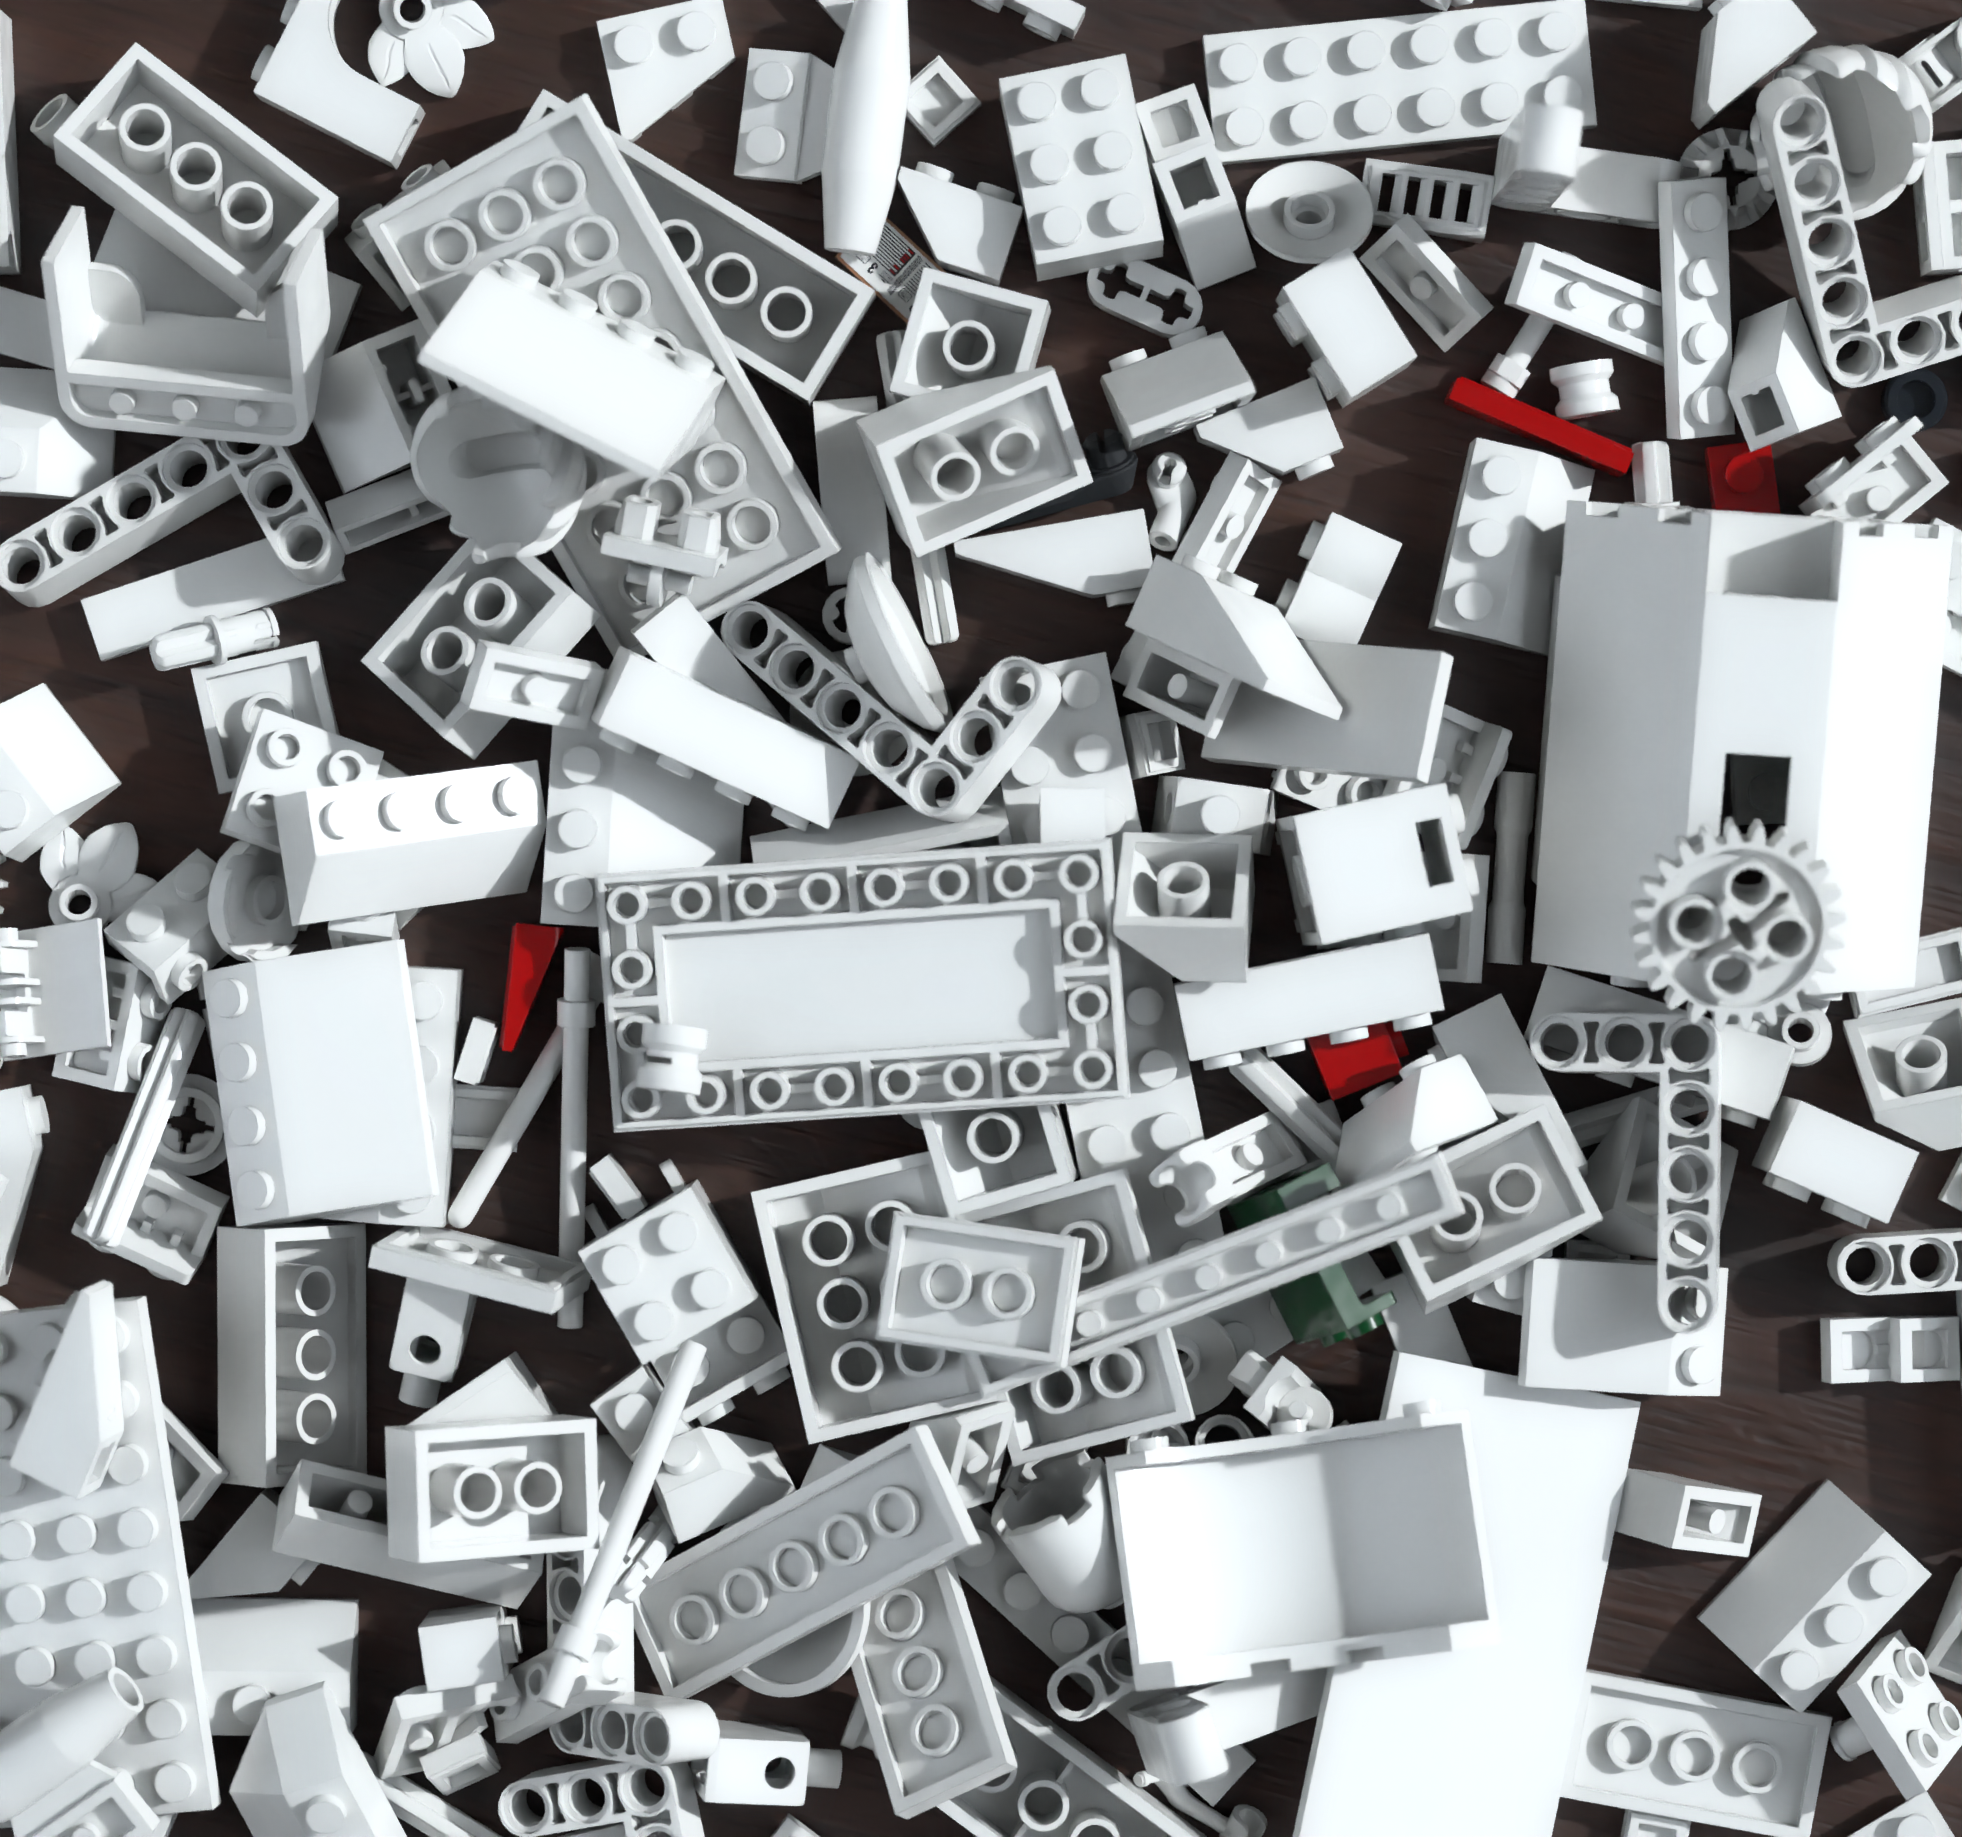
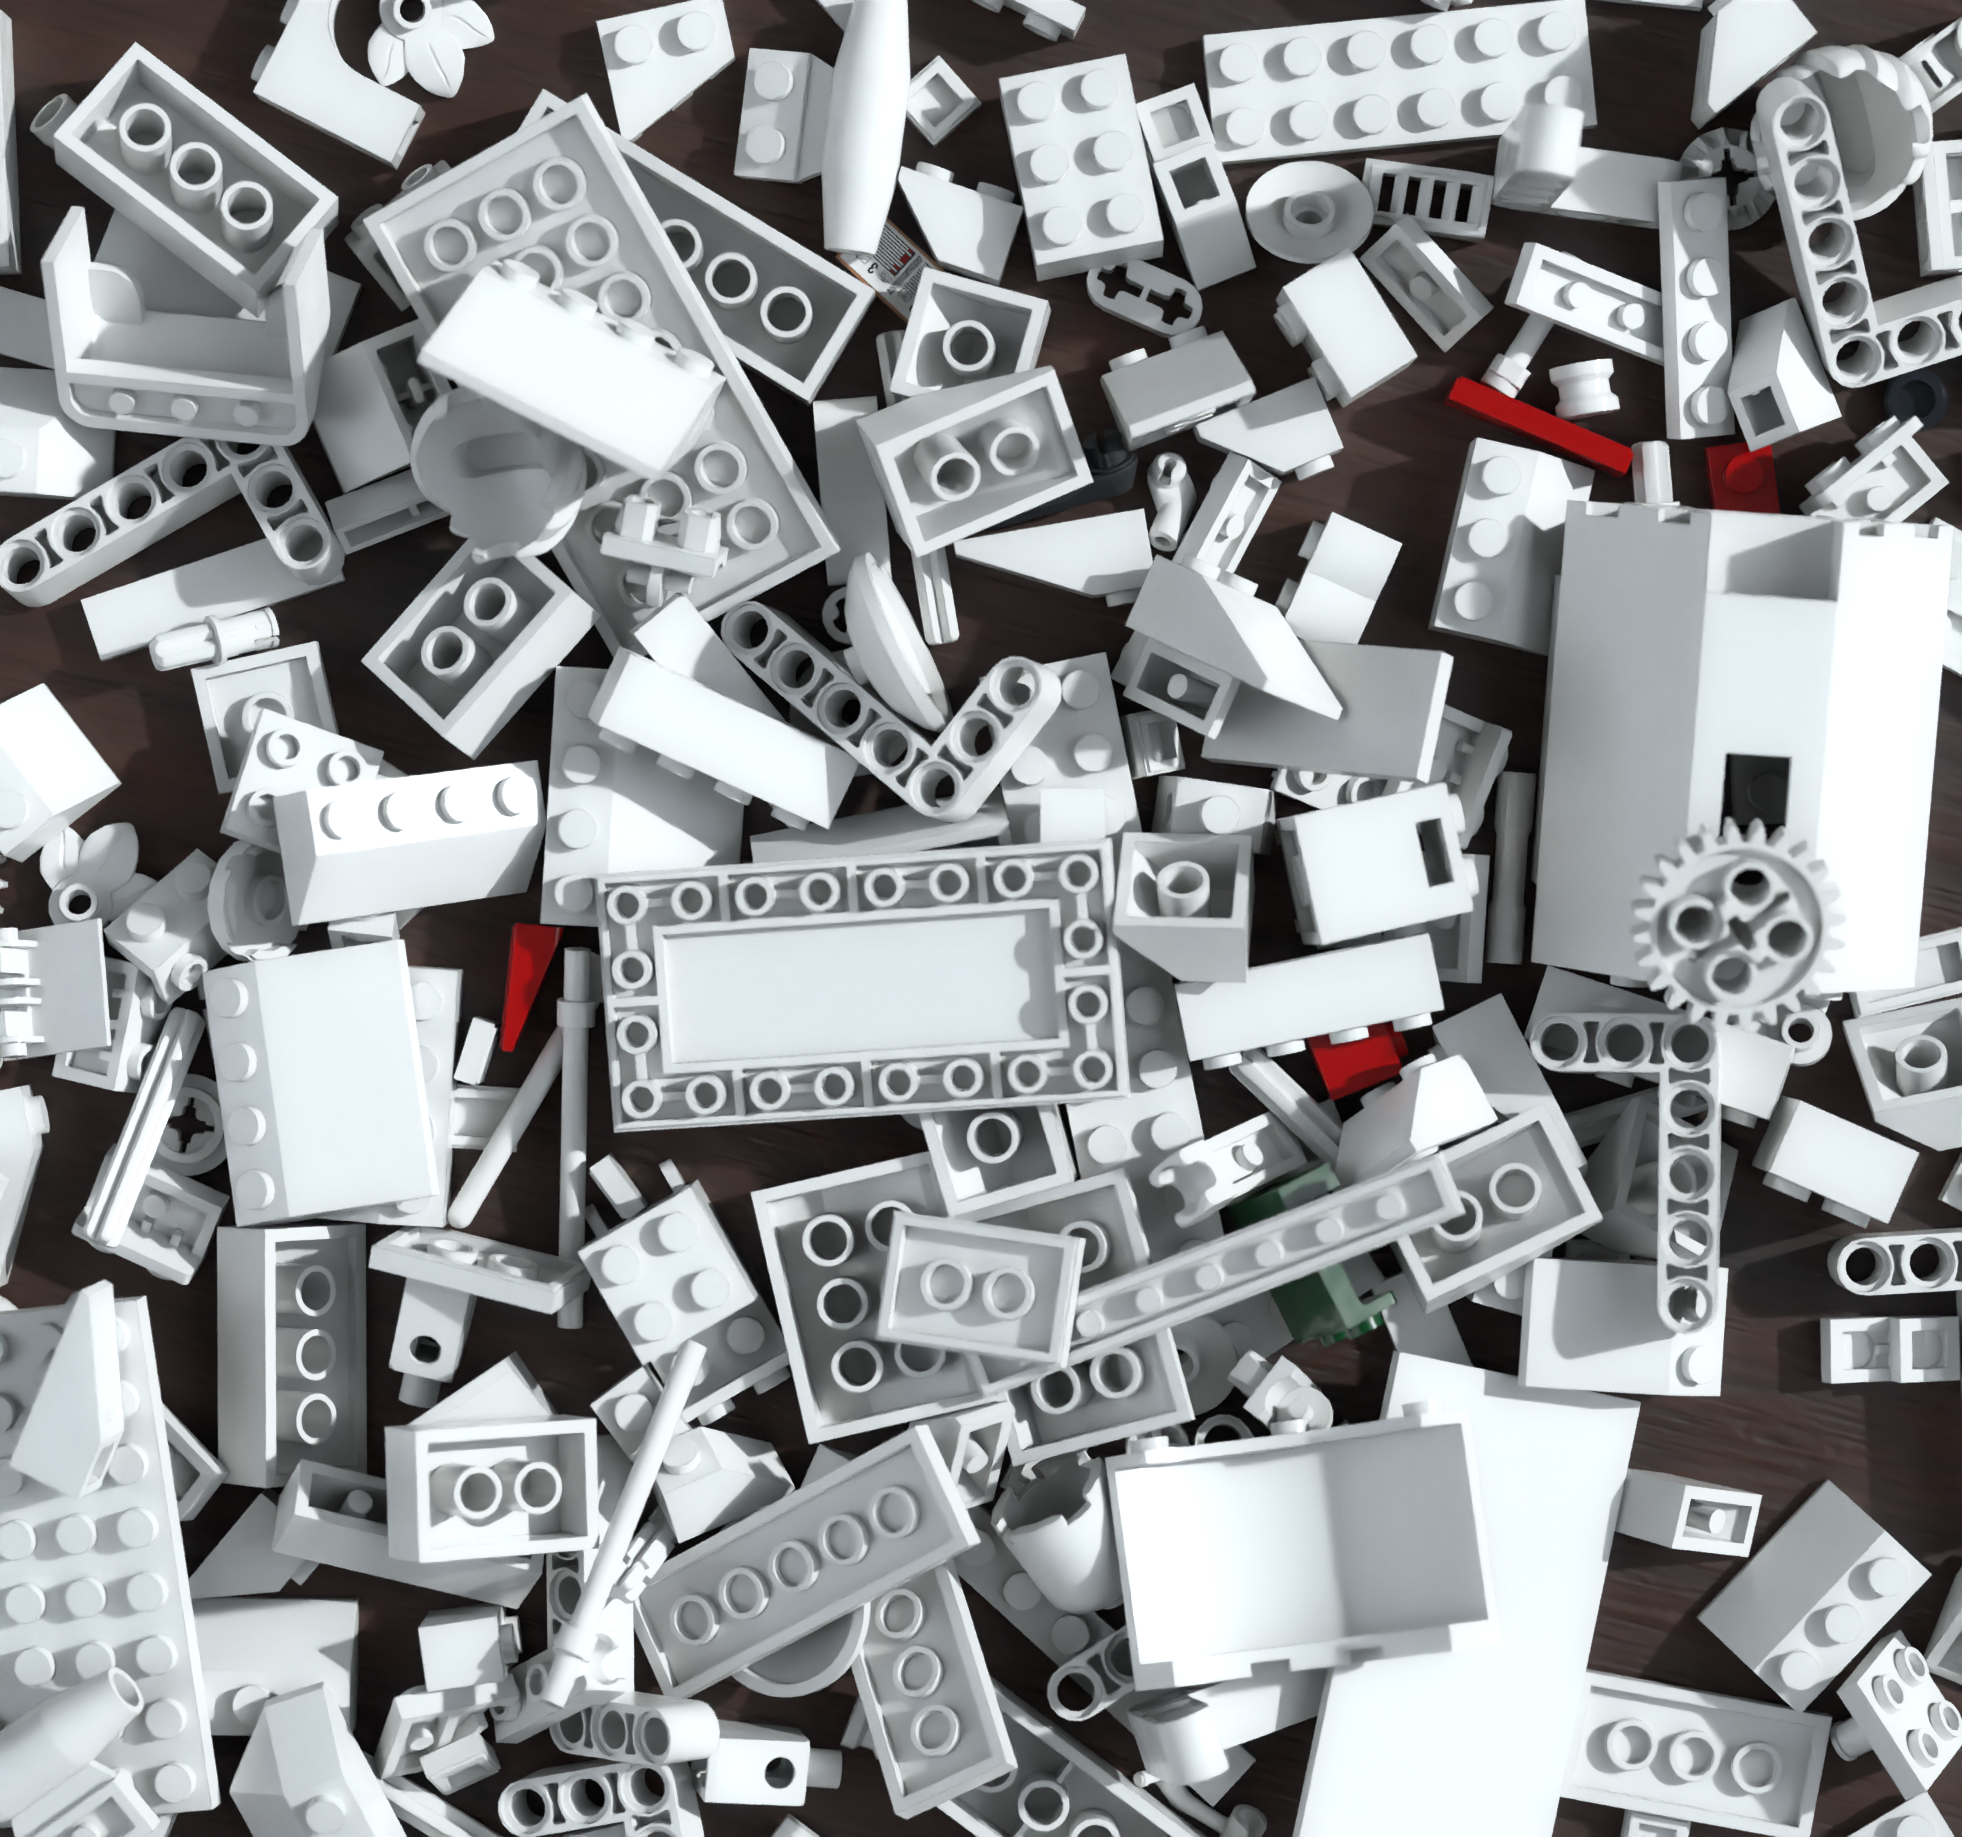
(532, 685): white plate -> none
(671, 1058): white wheel -> none

